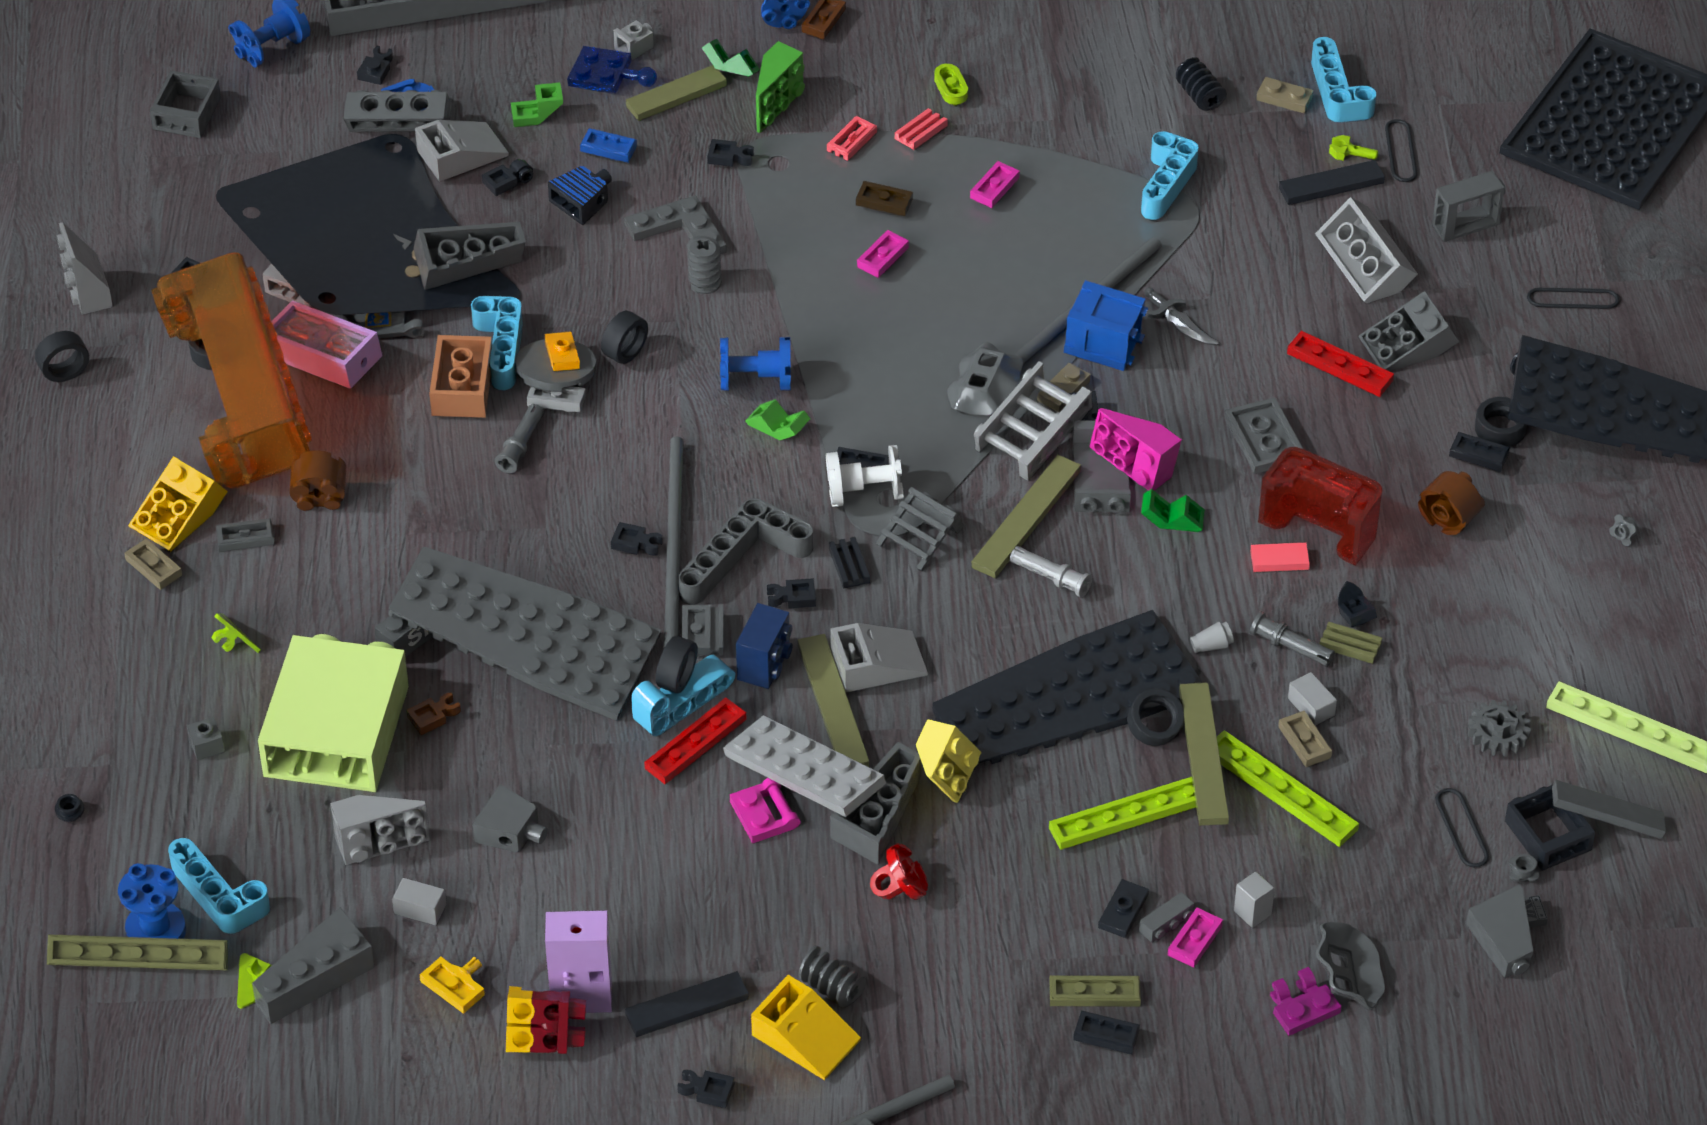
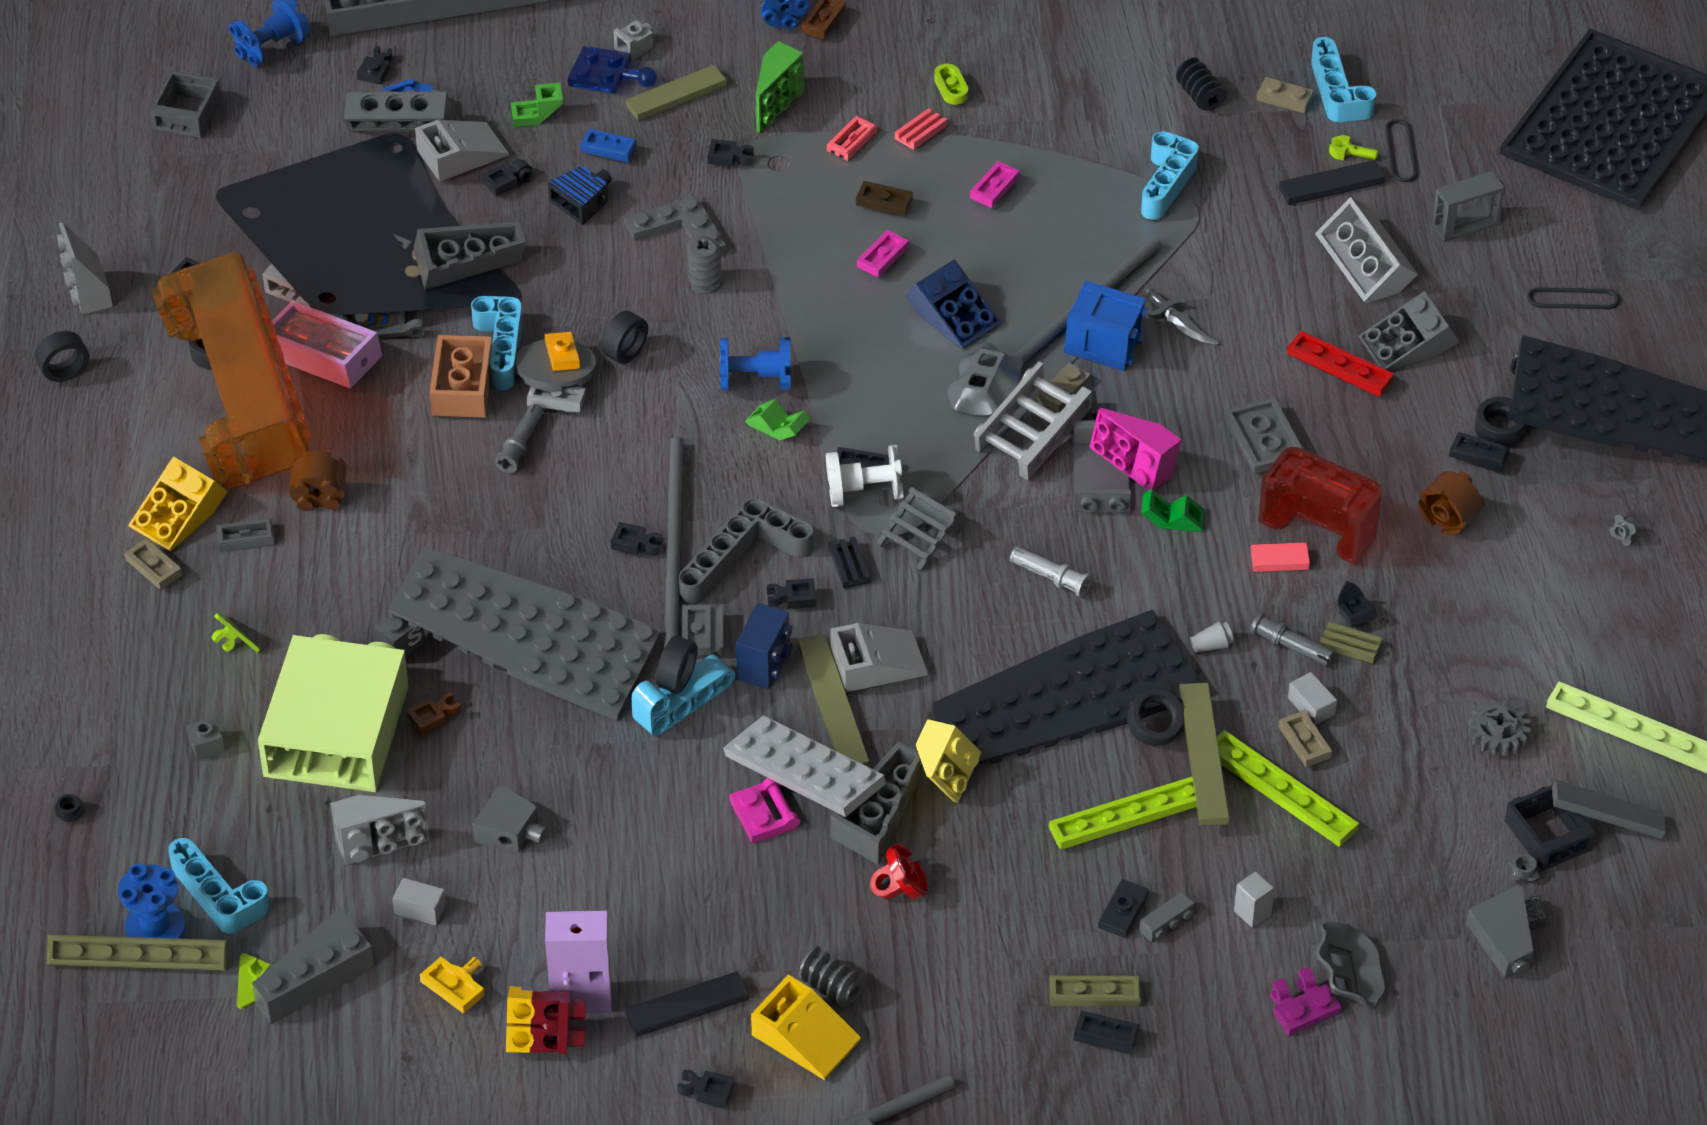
(695, 740): red plate -> none
(739, 64): slope -> none
(953, 305): none -> dark blue slope
(1026, 516): olive tile -> none
(1195, 937): dark pink plate -> none
(1486, 856): black piece -> none

